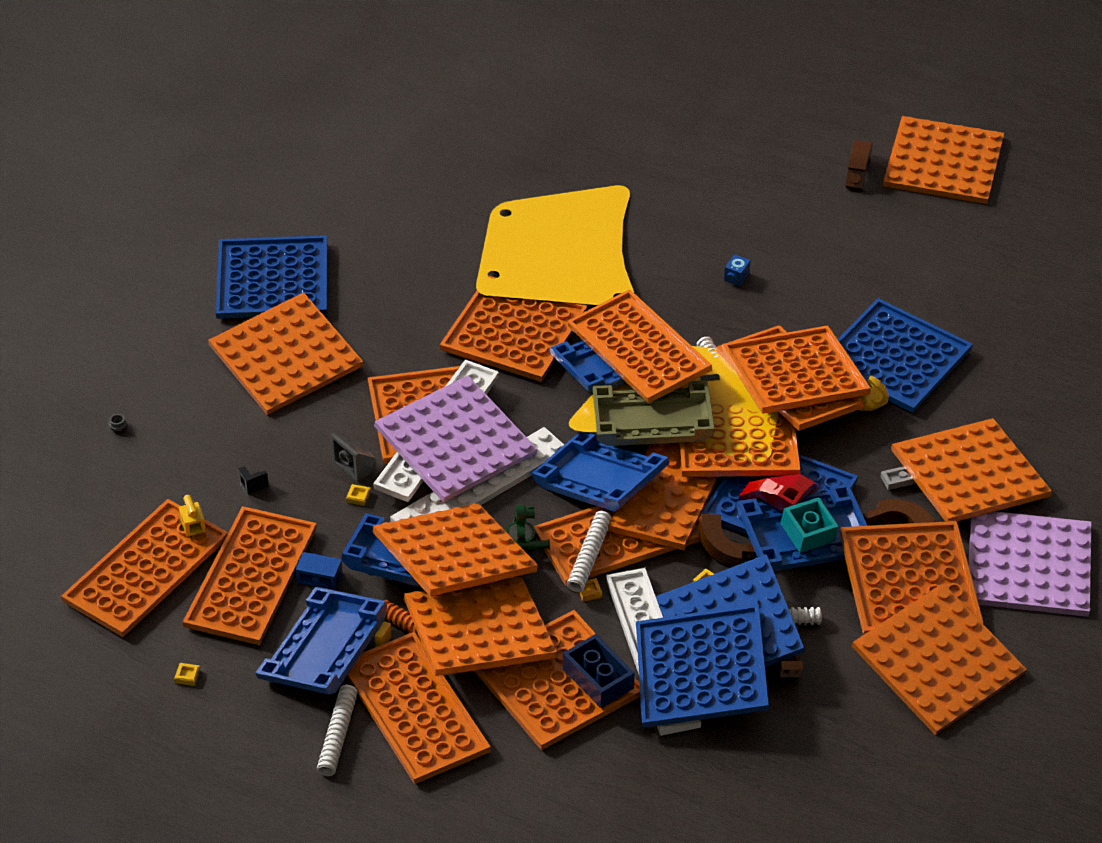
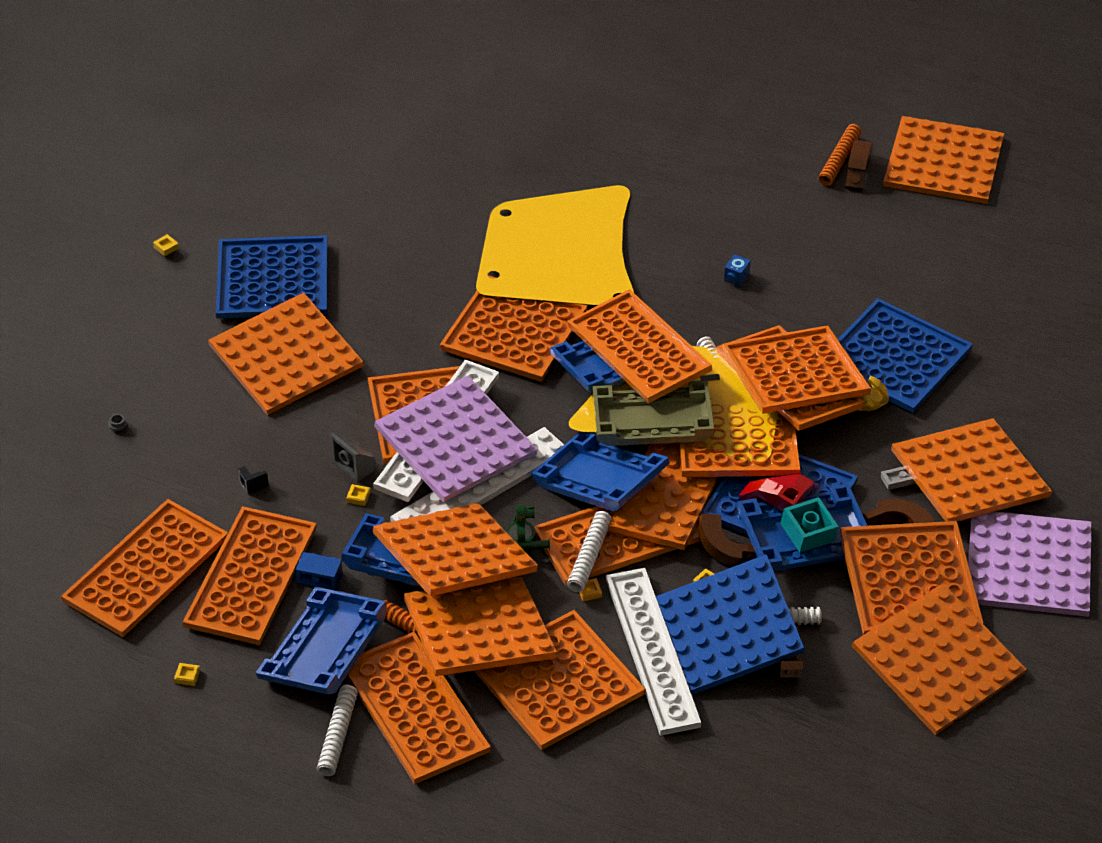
(166, 245): none -> yellow plate
(191, 517): yellow brick -> none
(383, 634): yellow tile -> none
(598, 670): dark blue brick -> none
(701, 665): blue plate -> none
(839, 155): none -> orange piece

